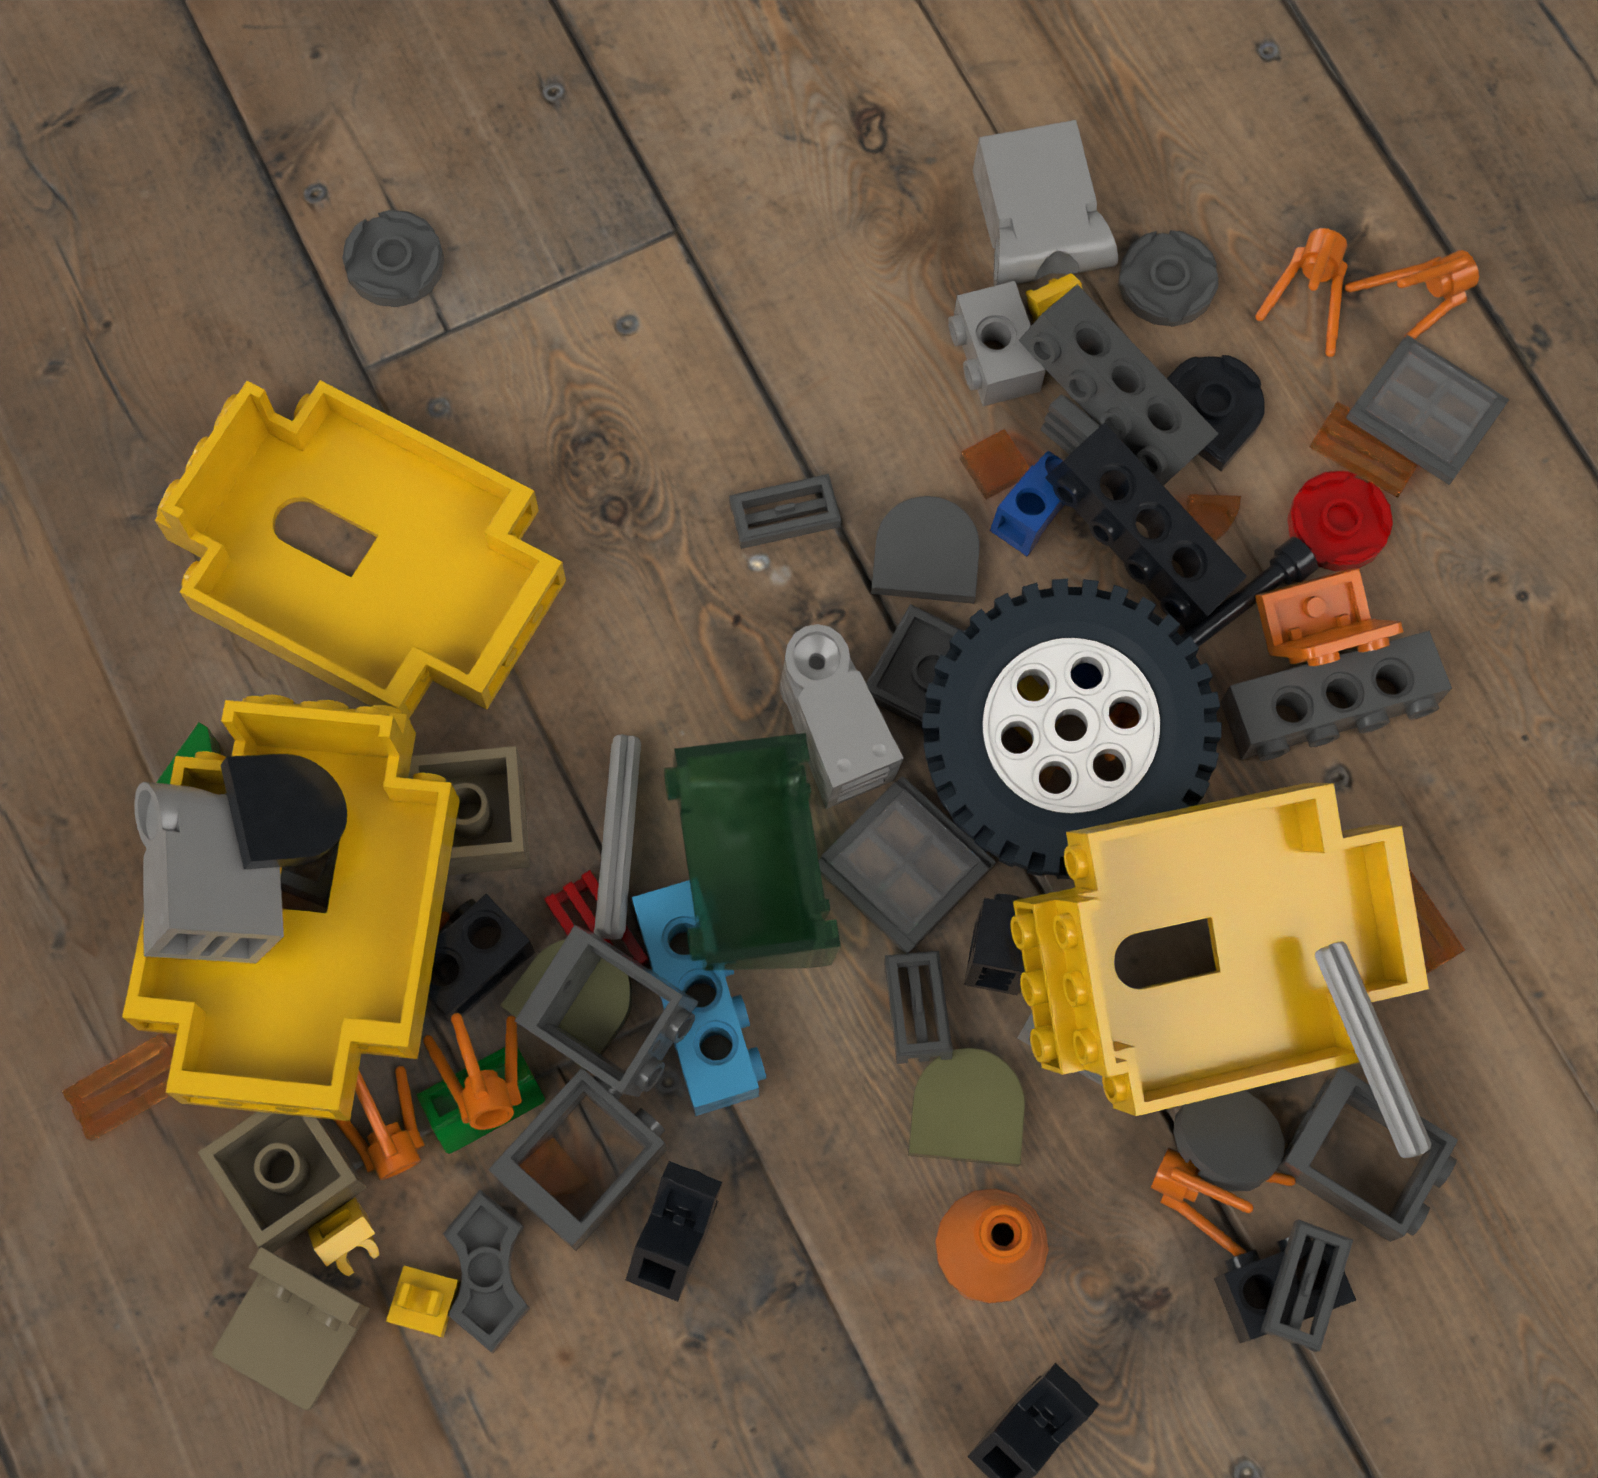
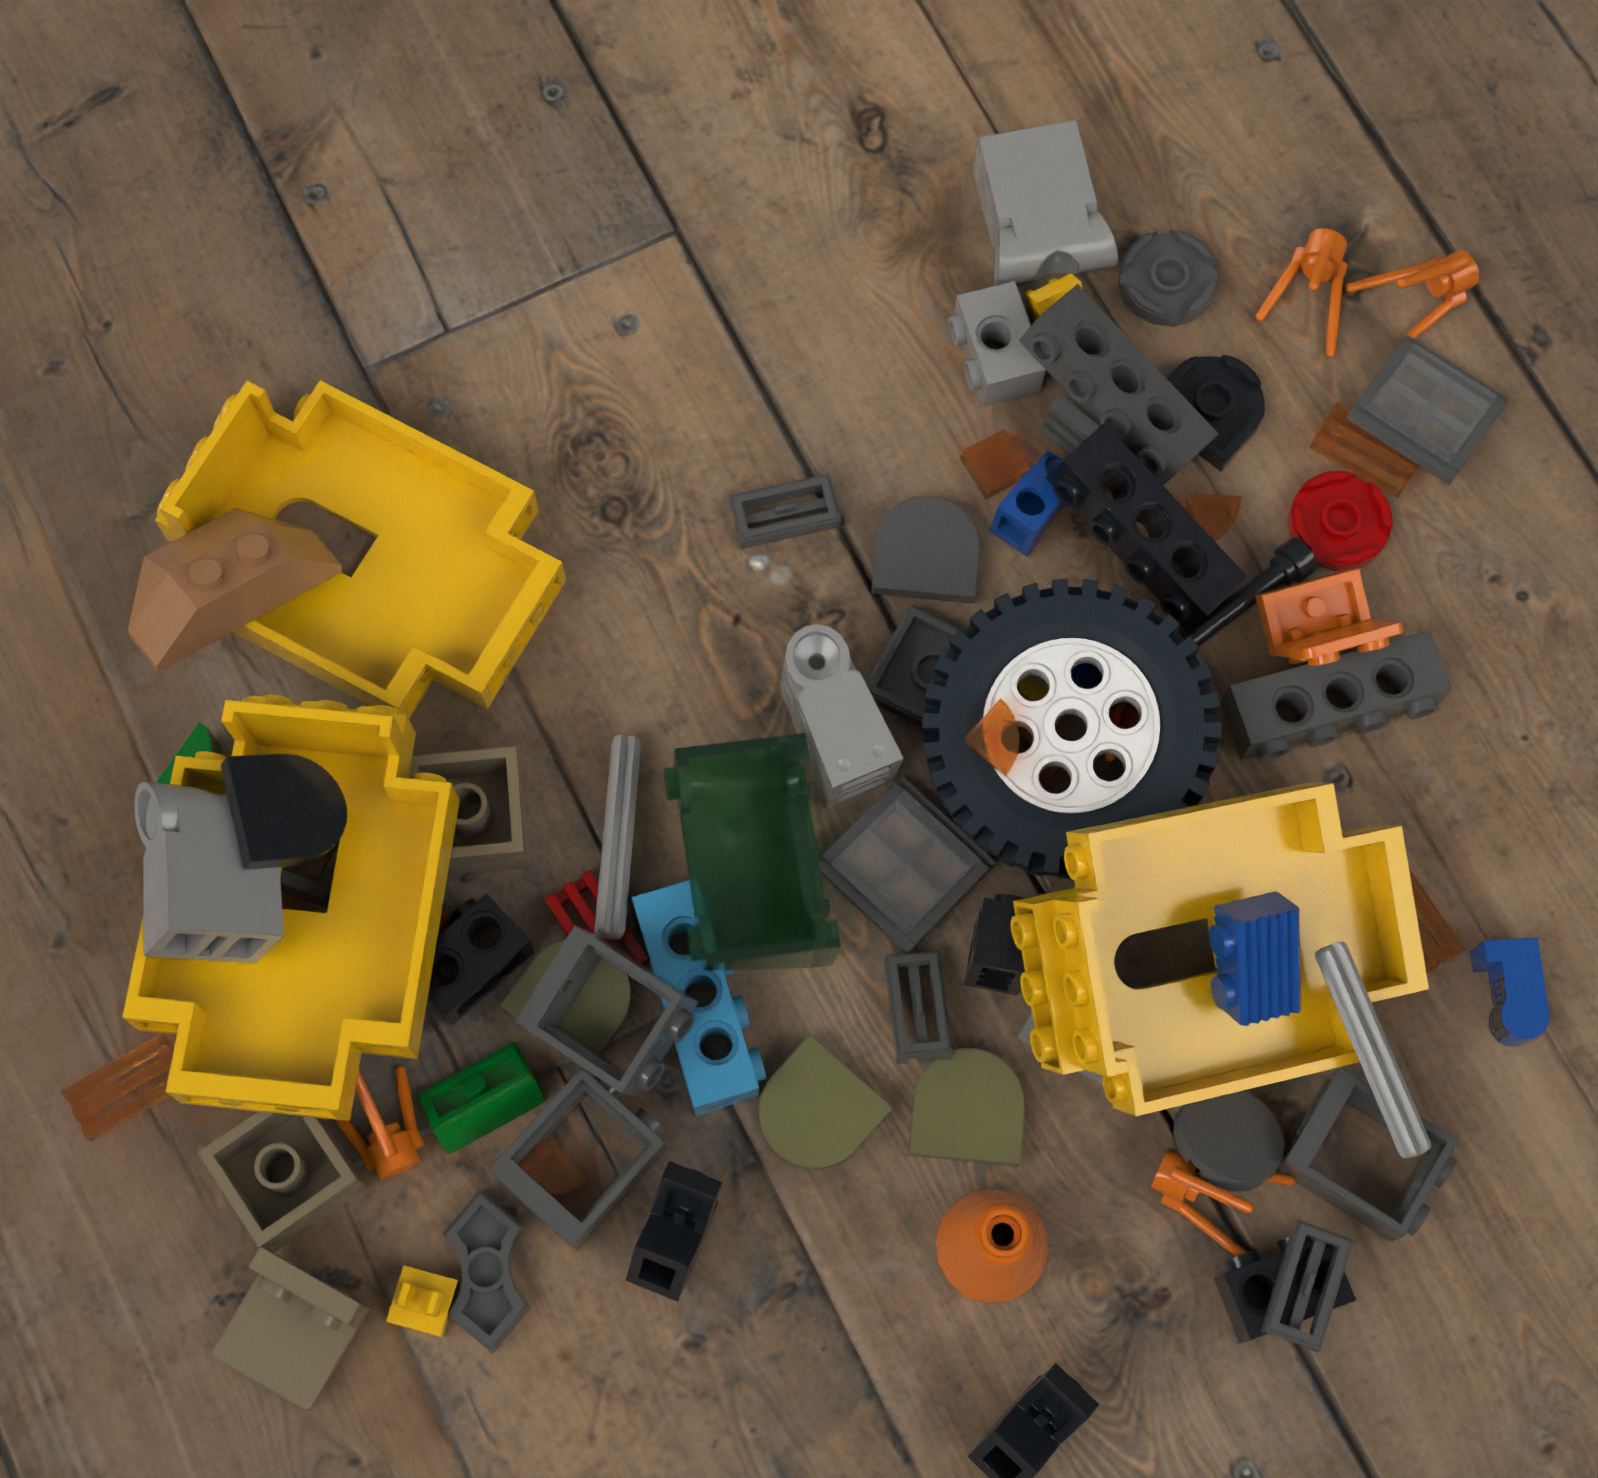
(221, 581): none -> medium nougat wedge
(341, 1233): yellow tile -> none
(393, 258): dark grey tile -> none
(486, 1097): orange plant -> none
(817, 1109): none -> olive tile
(996, 738): none -> clear orange tile
(1257, 958): none -> blue brick
(1515, 987): none -> blue leg

